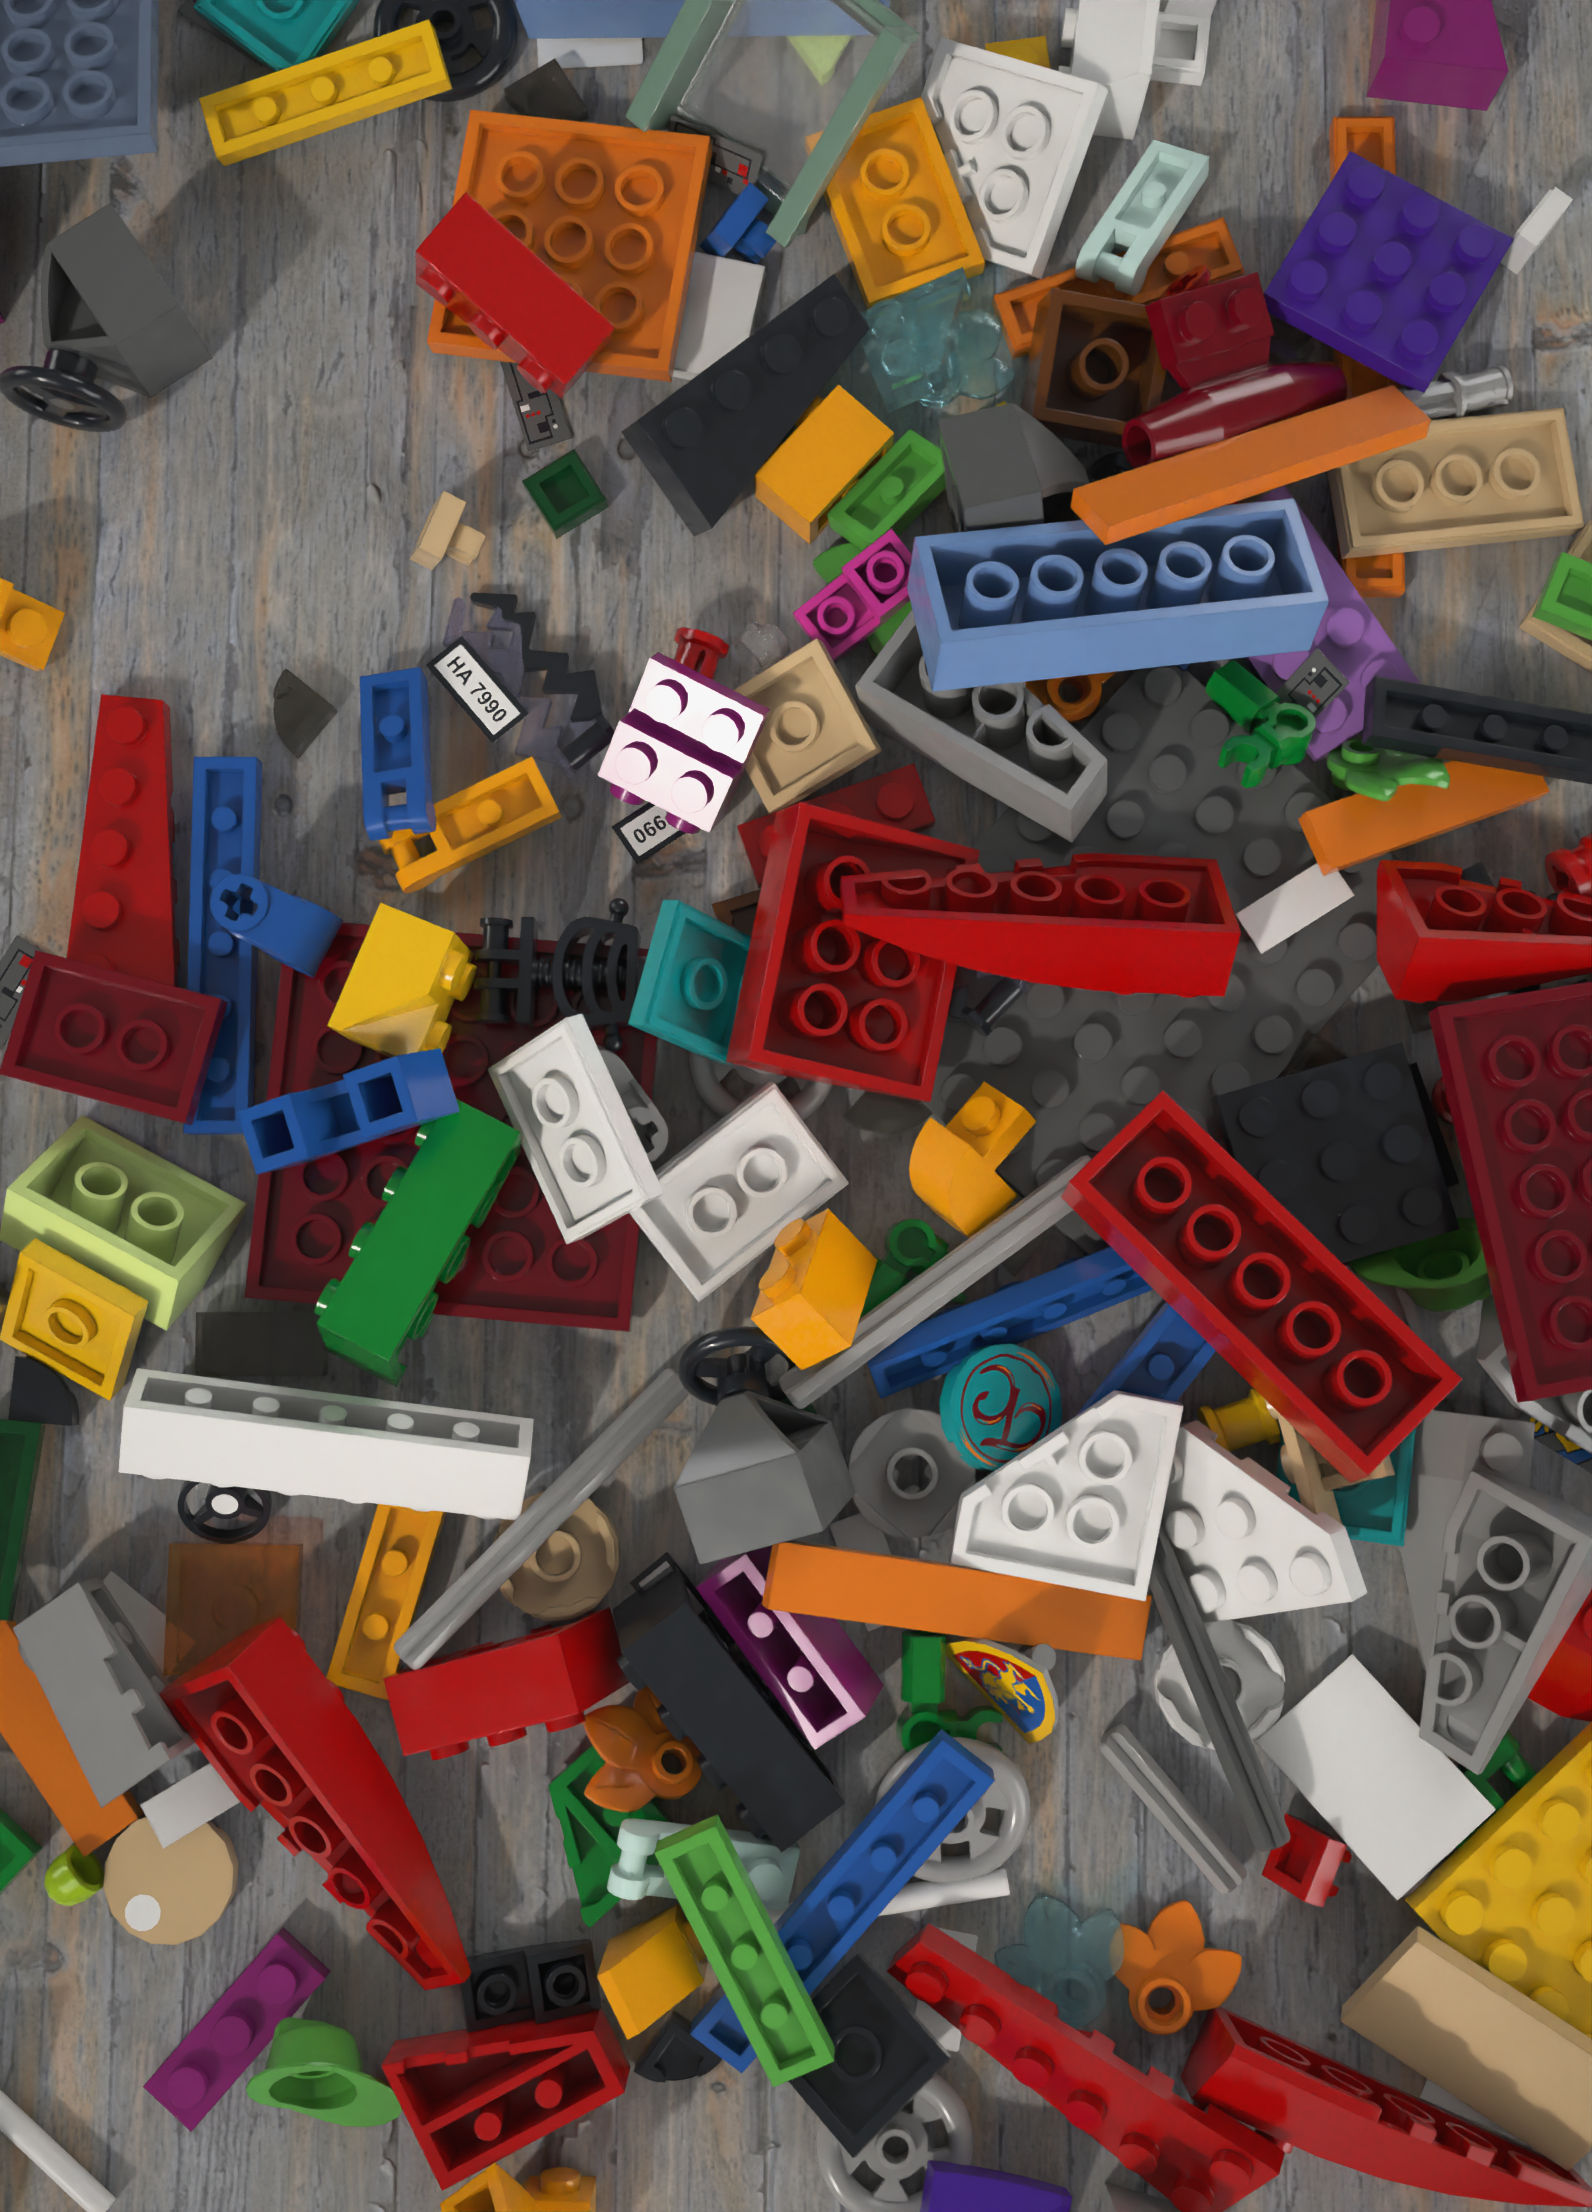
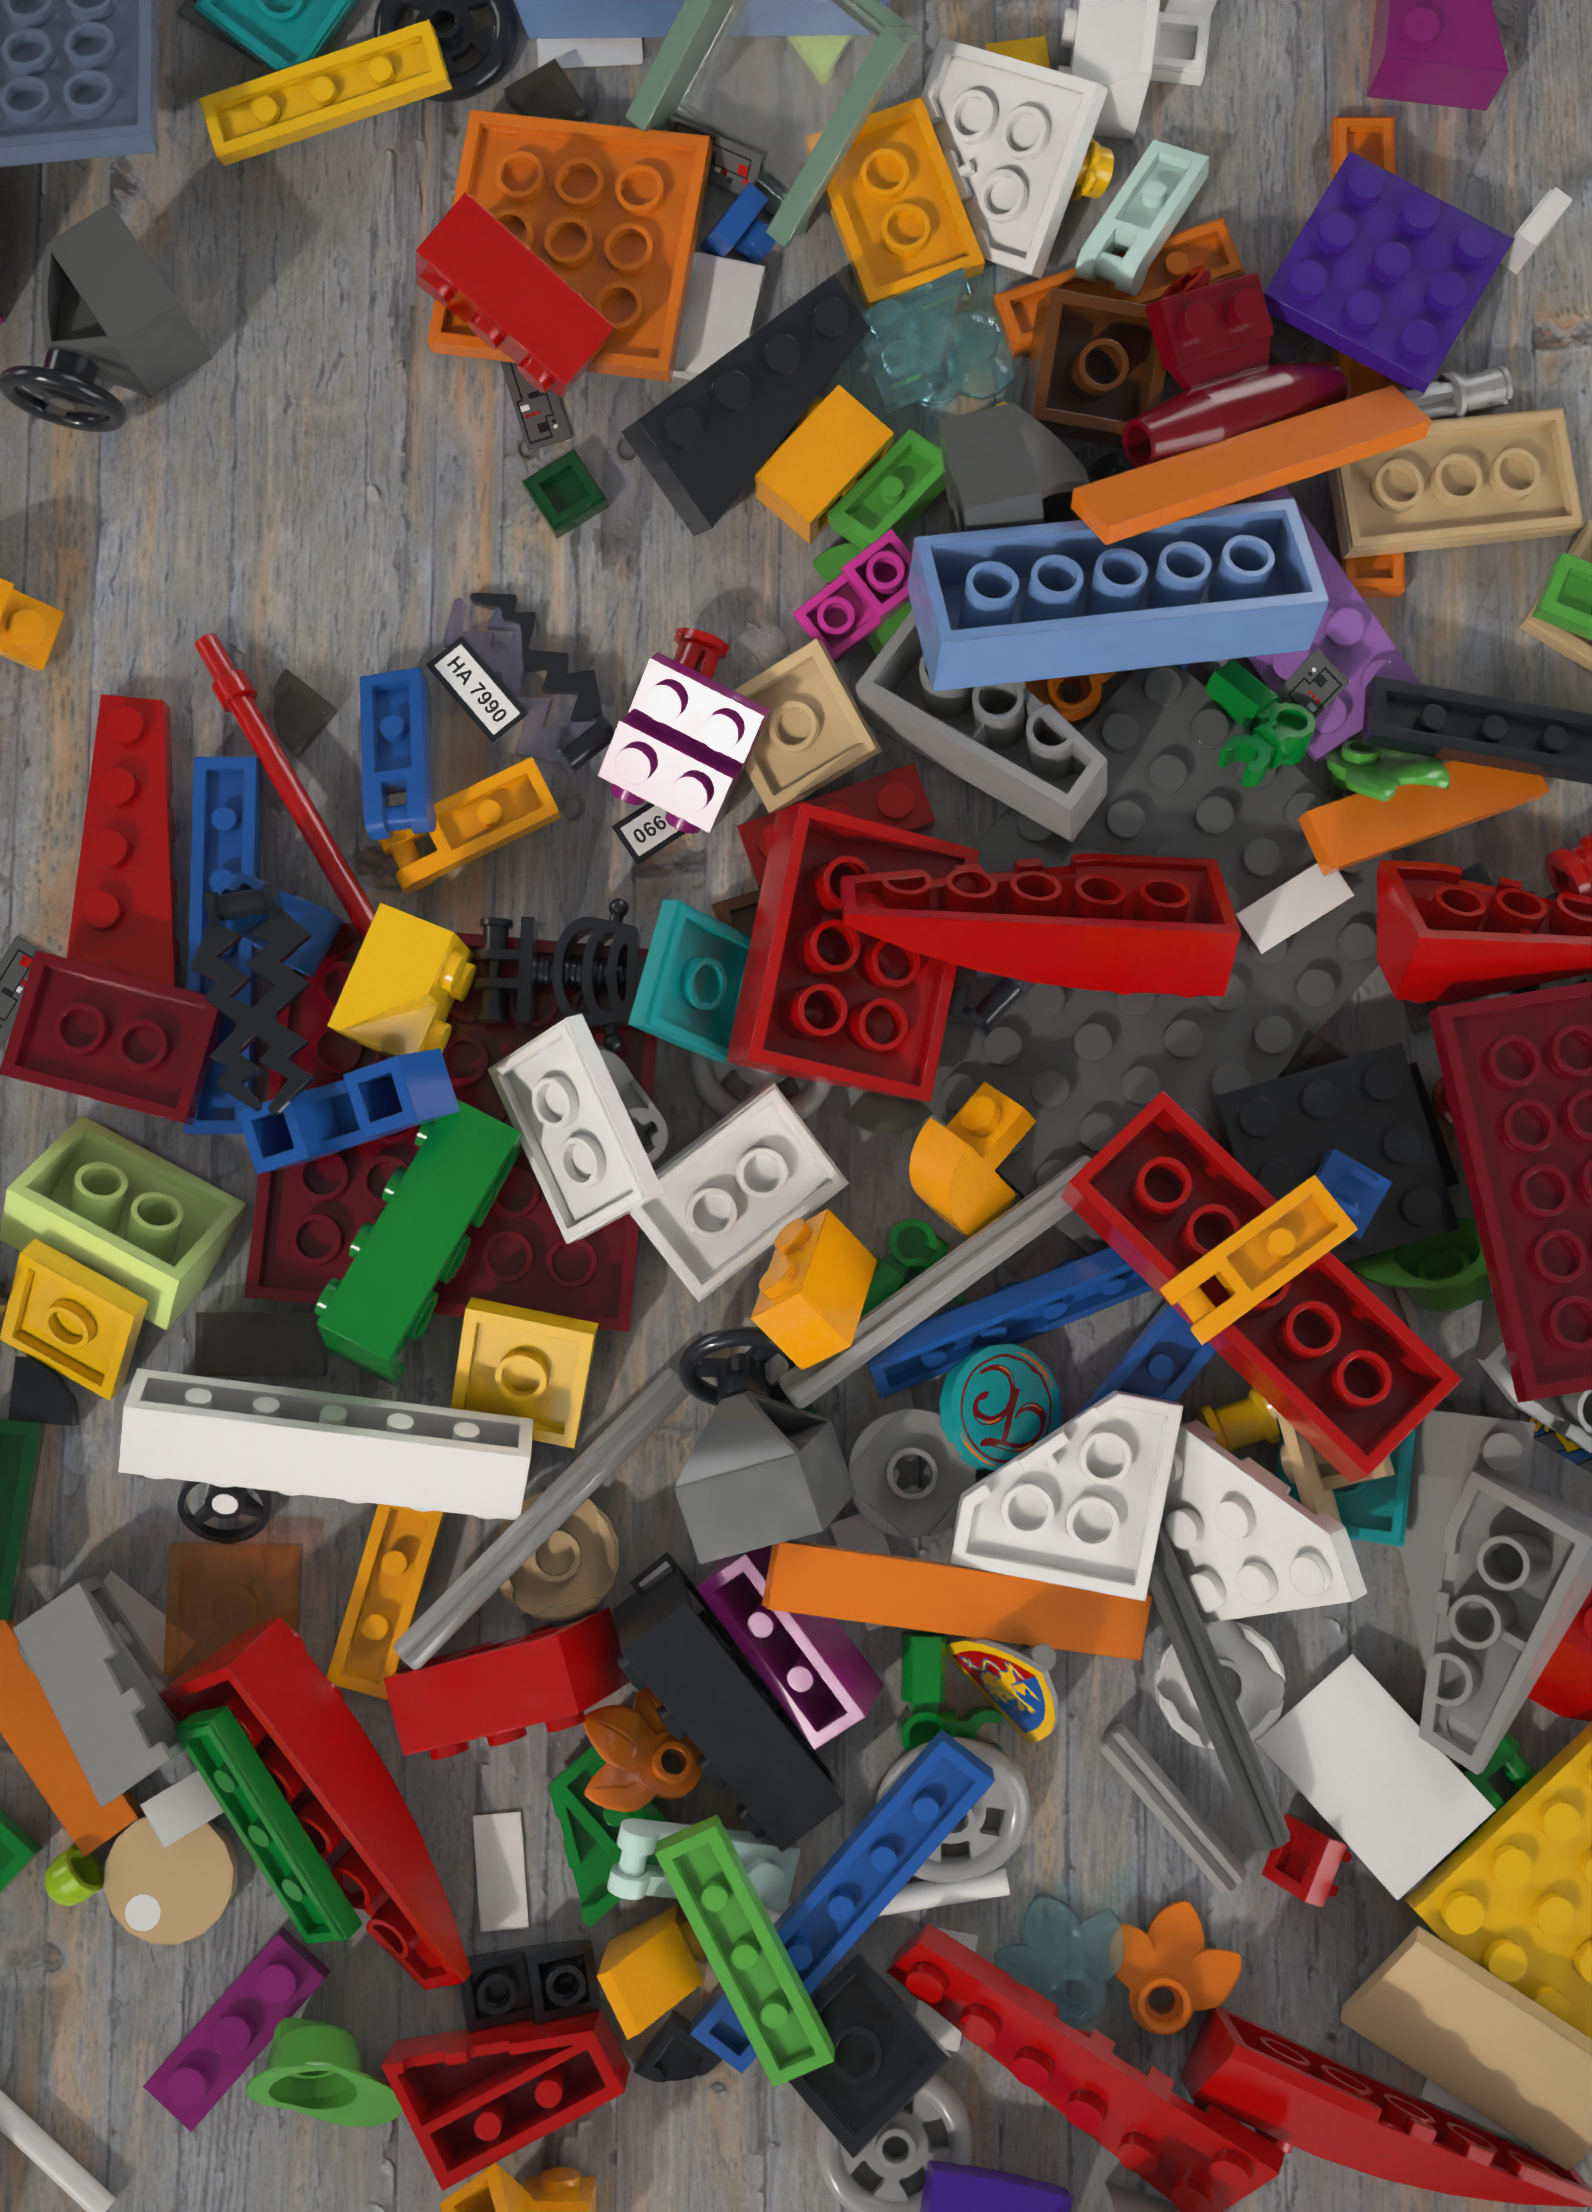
(238, 696): none -> red bar
(261, 1020): none -> black piece
(267, 1825): none -> green tile
(445, 535): tan tile -> none
(500, 1871): none -> white sticker
(525, 1367): none -> yellow plate
(1094, 172): none -> yellow plate
(1261, 1257): none -> light orange plate
(1353, 1188): none -> blue tile

